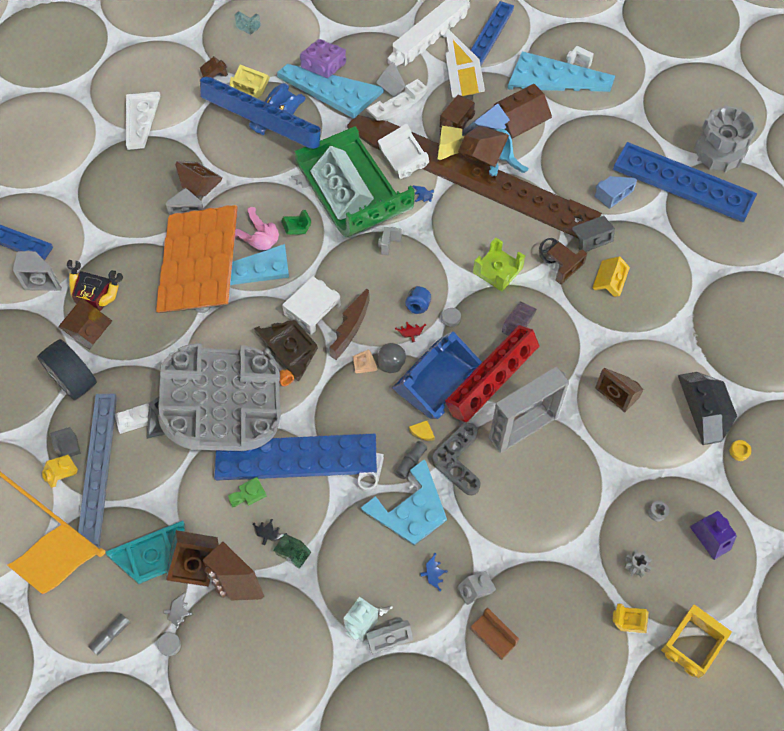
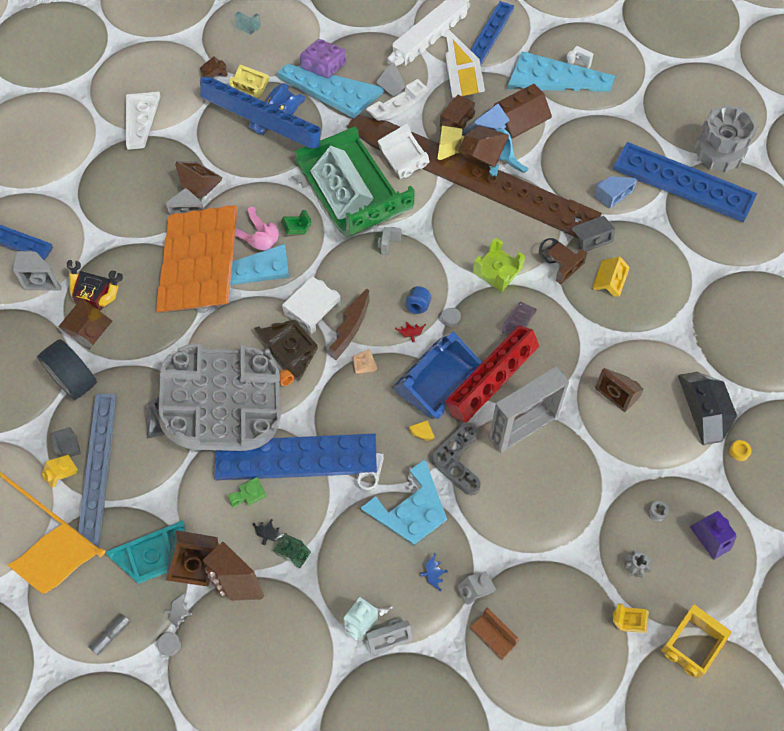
(132, 418): white hinge -> none
(391, 358): dark grey hair -> none
(410, 460): dark grey pin -> none
(424, 194): blue piece -> none

